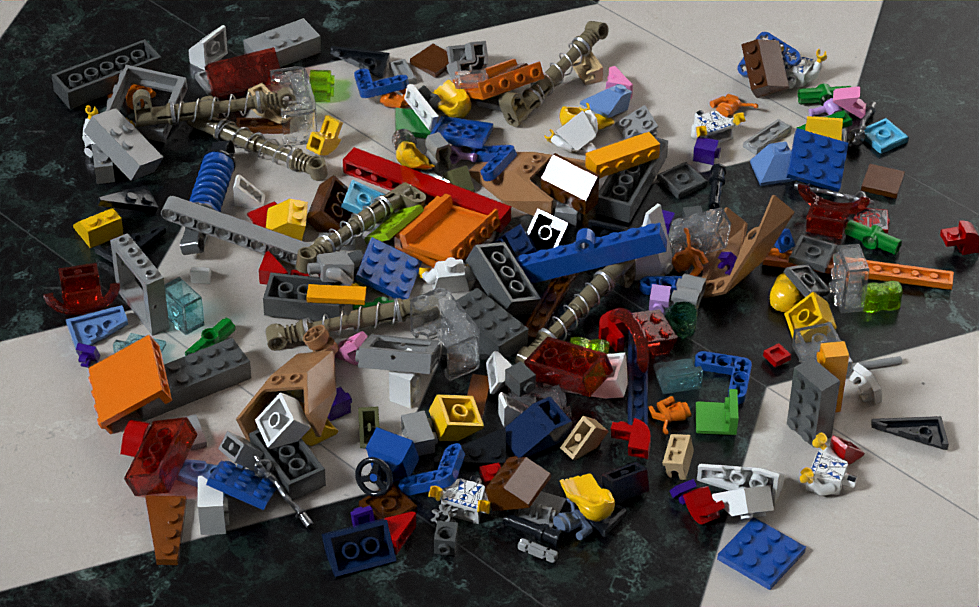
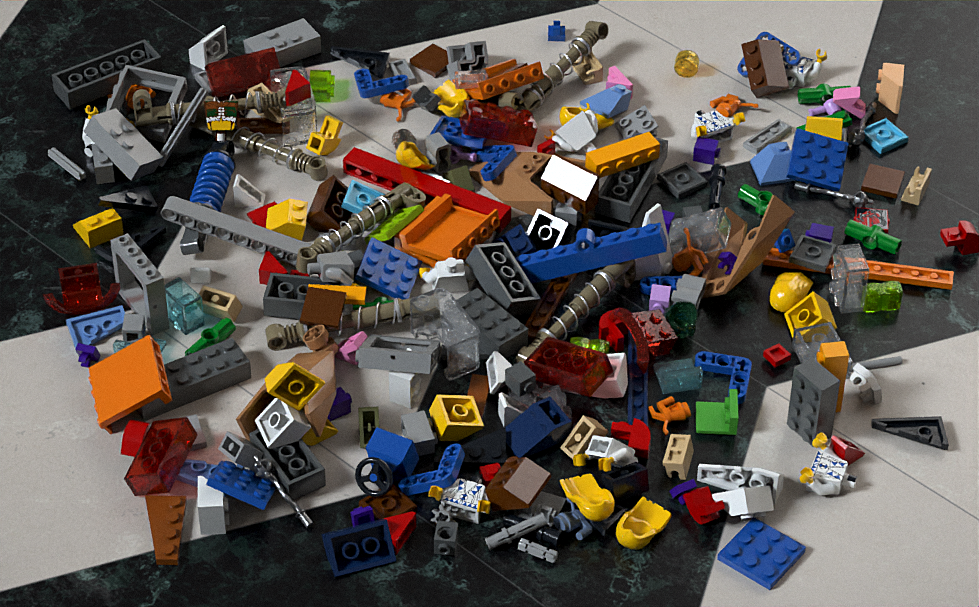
(66, 163): none -> light grey axle
(133, 327): none -> light grey brick
(183, 124): none -> light grey axle
(220, 117): none -> torso
(220, 303): none -> tan brick
(292, 384): none -> yellow slope
(297, 89): none -> red slope
(323, 307): none -> reddish brown tile
(409, 120): green tile -> none
(421, 107): white tile -> none
(498, 123): none -> clear red brick
(515, 531): none -> light grey pin
(547, 147): none -> red plate
(556, 32): none -> blue tile
(608, 452): none -> white torso
(641, 524): none -> yellow hair
(686, 63): none -> clear yellow wheel
(755, 198): none -> green piece
(806, 280): dark grey tile -> none
(820, 232): none -> dark purple brick
(827, 216): clear red piece -> none
(890, 86): none -> light nougat slope
(917, 186): none -> tan hinge

